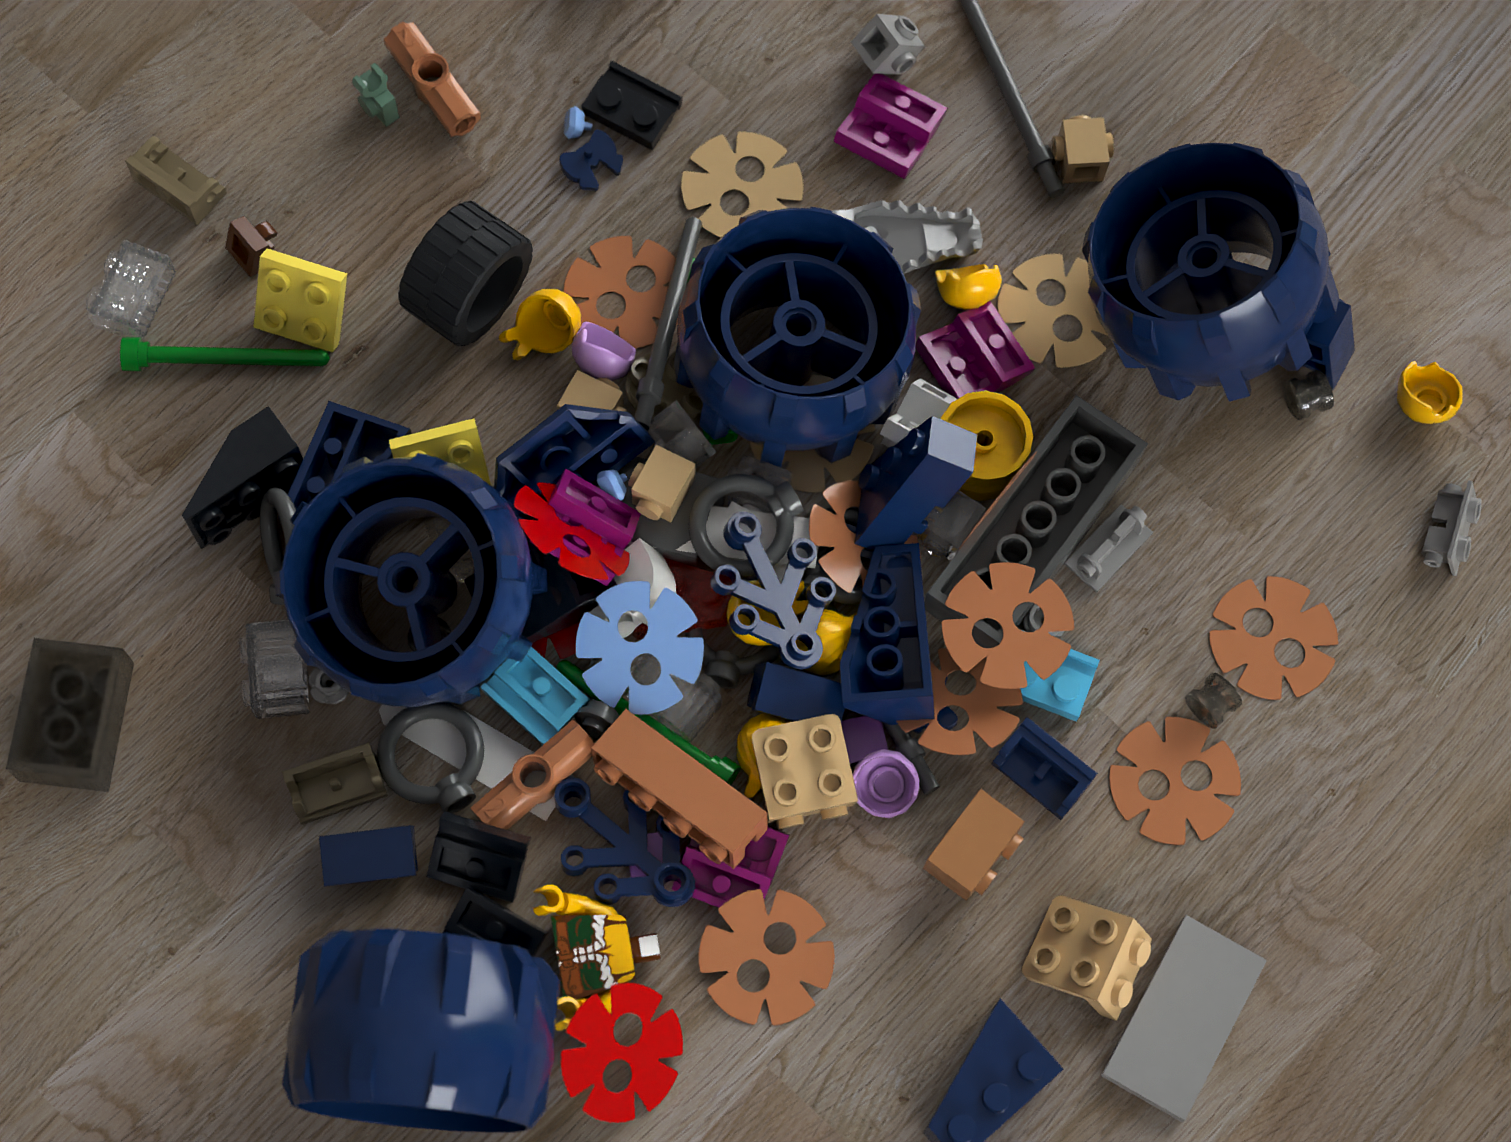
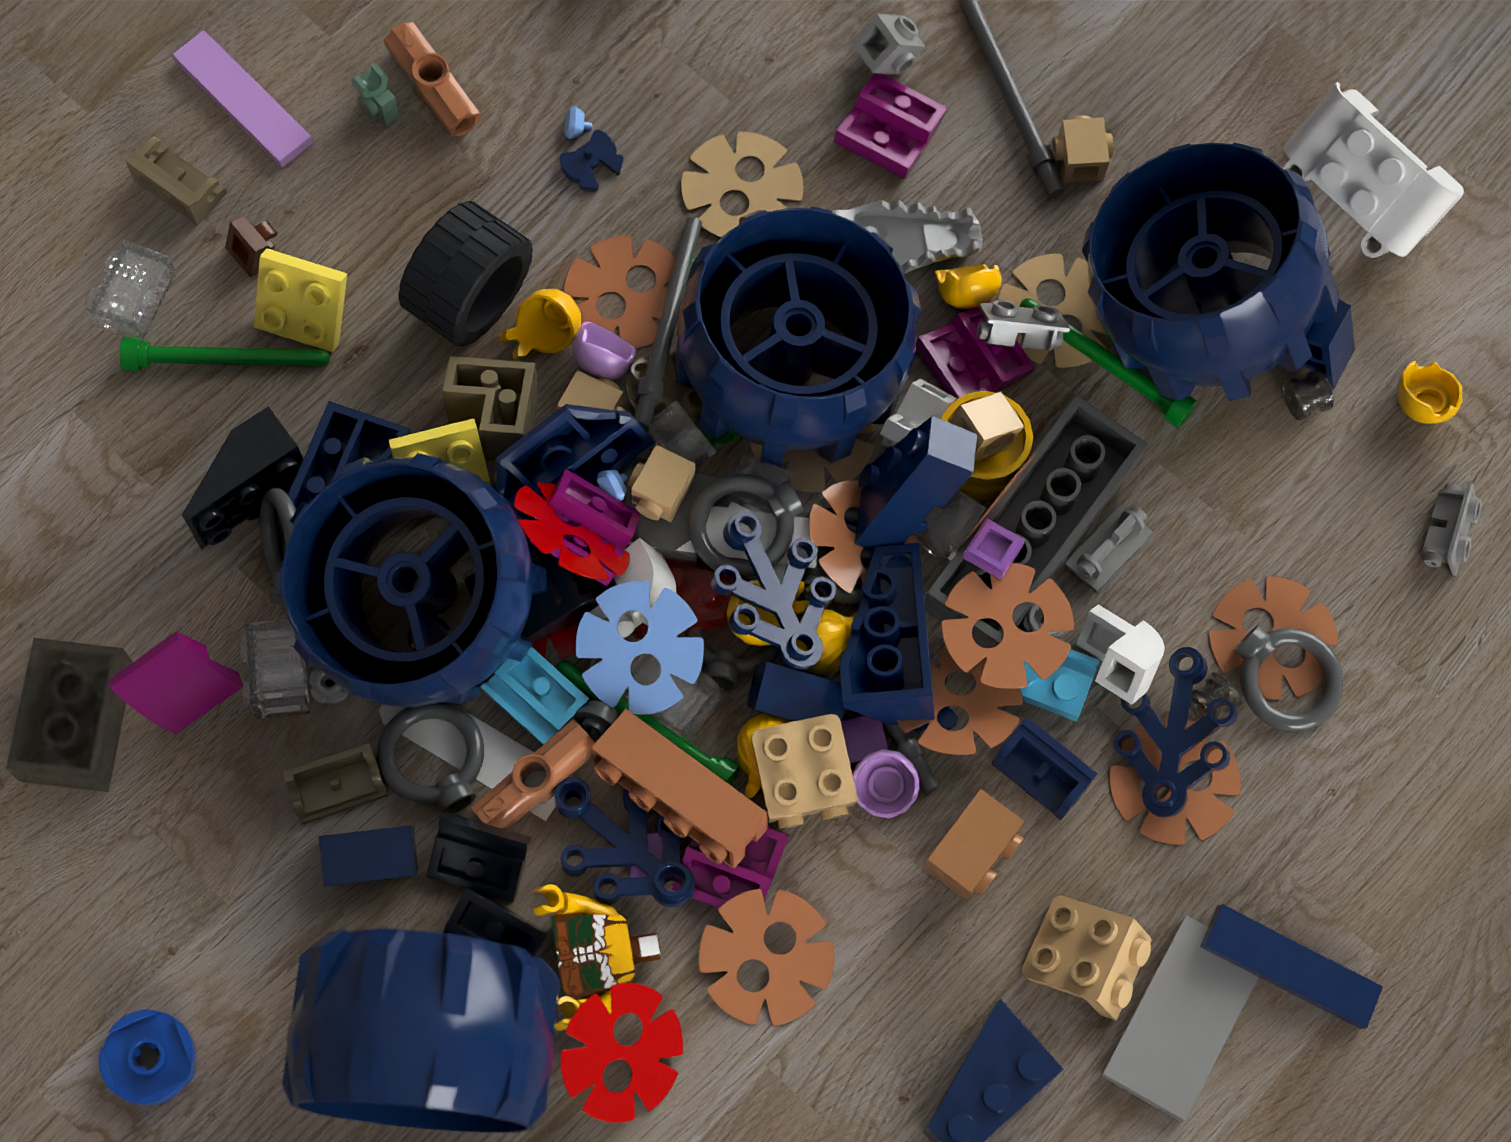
(124, 1045): none -> blue plate
(175, 683): none -> magenta slope
(242, 98): none -> lavender tile
(494, 393): none -> dark tan brick
(631, 105): black plate -> none
(992, 421): none -> brick
(993, 548): none -> medium lavender tile
(1040, 325): none -> light grey hinge
(1127, 652): none -> white brick
(1174, 410): none -> green piece
(1176, 739): none -> dark blue plant
(1258, 646): none -> dark grey piece
(1291, 966): none -> dark blue tile
(1370, 173): none -> white container

